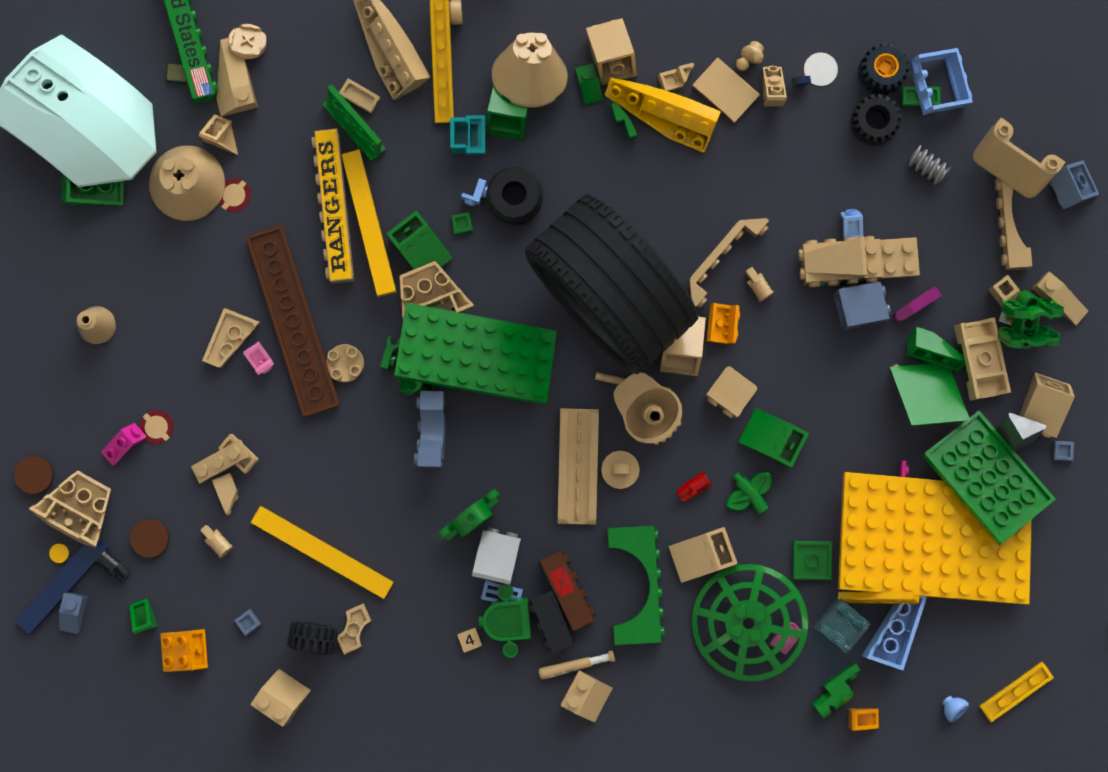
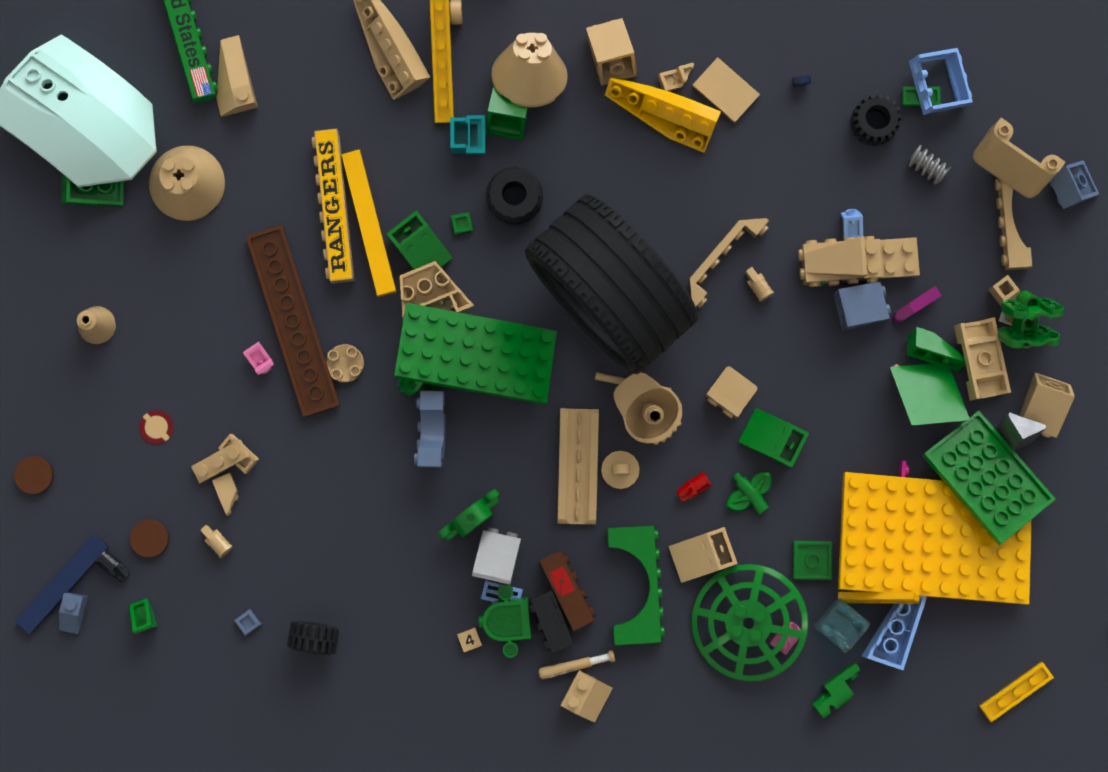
(59, 553): yellow piece -> none
(75, 508): tan wedge -> none
(122, 443): dark pink bracket -> none
(175, 73): olive tile -> none
(184, 650): light orange bracket -> none
(219, 134): tan slope -> none
(228, 337): tan wing -> none
(236, 195): sticker -> none
(247, 41): tan tile -> none
(280, 698): tan slope -> none
(322, 552): yellow tile -> none
(353, 124): green fence -> none
(356, 621): tan tile -> none
(359, 96): tan tile -> none
(389, 357): green plate -> none
(480, 192): light blue bracket -> none
(589, 84): green slope -> none
(621, 117): green slope -> none
(686, 352): tan slope -> none
(723, 323): light orange bracket -> none
(751, 53): tan animal -> none
(773, 86): tan slope -> none
(821, 68): white sticker -> none
(863, 718): light orange slope -> none
(884, 68): black wheel -> none
(954, 708): light blue brick -> none
(1052, 288): tan slope -> none
(1063, 450): sand blue tile -> none

